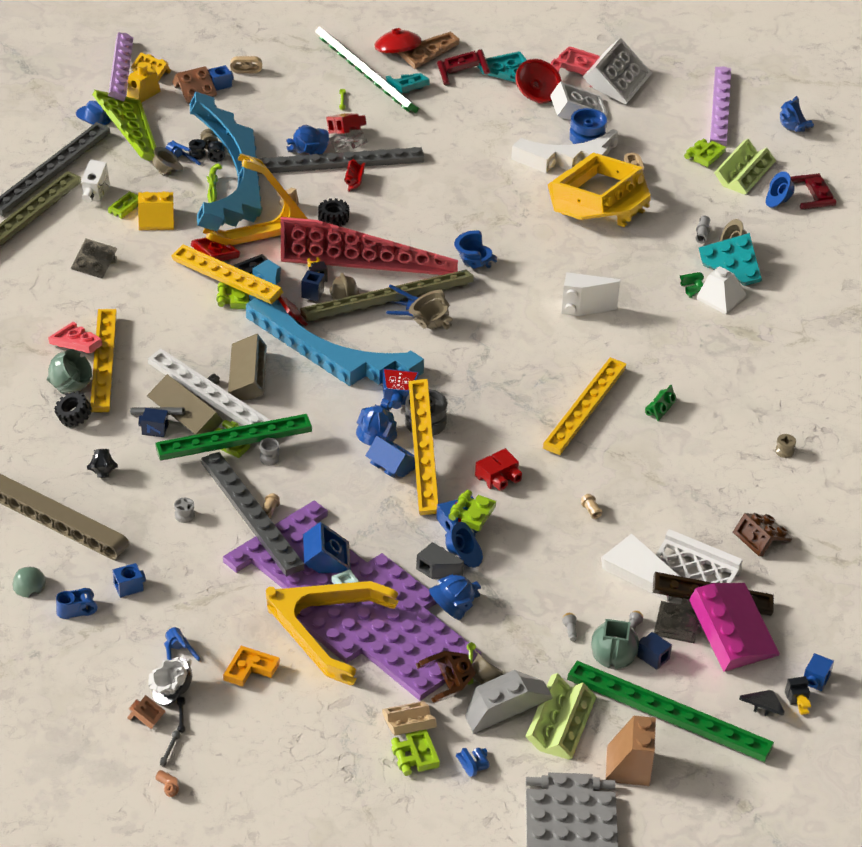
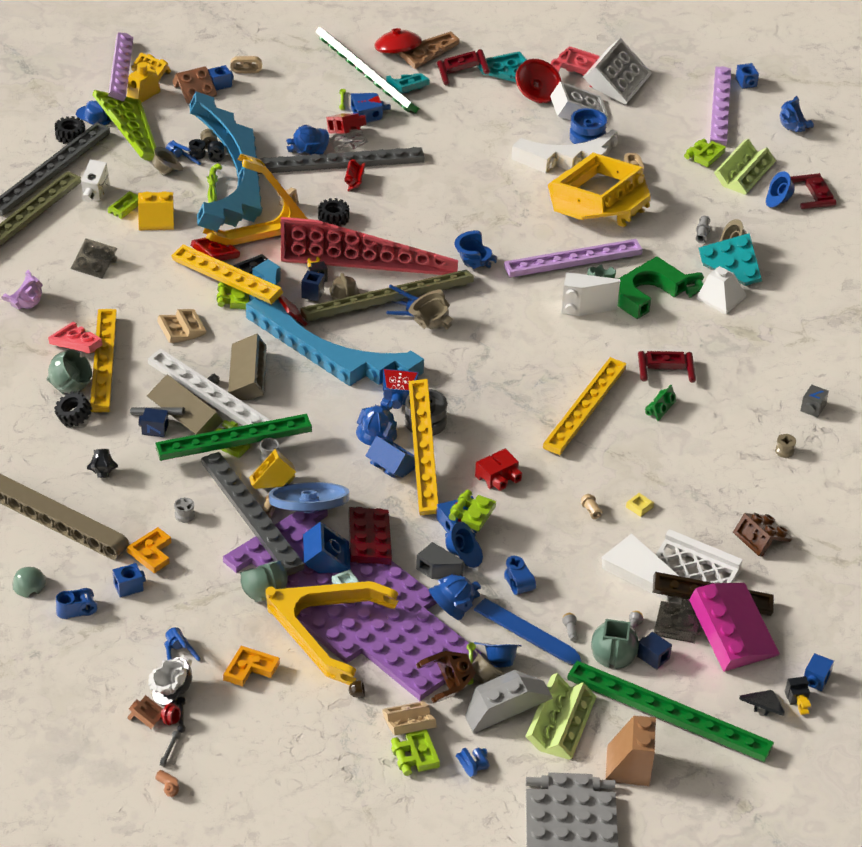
(27, 295): none -> lavender helmet
(68, 129): none -> black tyre
(148, 548): none -> light orange plate
(170, 714): none -> red plate
(182, 326): none -> tan slope
(257, 580): none -> sand green piece
(273, 472): none -> yellow slope
(309, 496): none -> medium blue dish
(357, 689): none -> dark brown hinge
(369, 105): none -> blue torso
(369, 535): none -> dark red plate
(501, 655): none -> blue piece
(519, 576): none -> blue piece
(527, 631): none -> blue piece
(572, 258): none -> lavender plate
(601, 272): none -> sand green hair
(639, 504): none -> light yellow tile
(654, 273): none -> green arch
(666, 360): none -> dark red plate
(747, 75): none -> blue brick
(814, 400): none -> dark grey brick

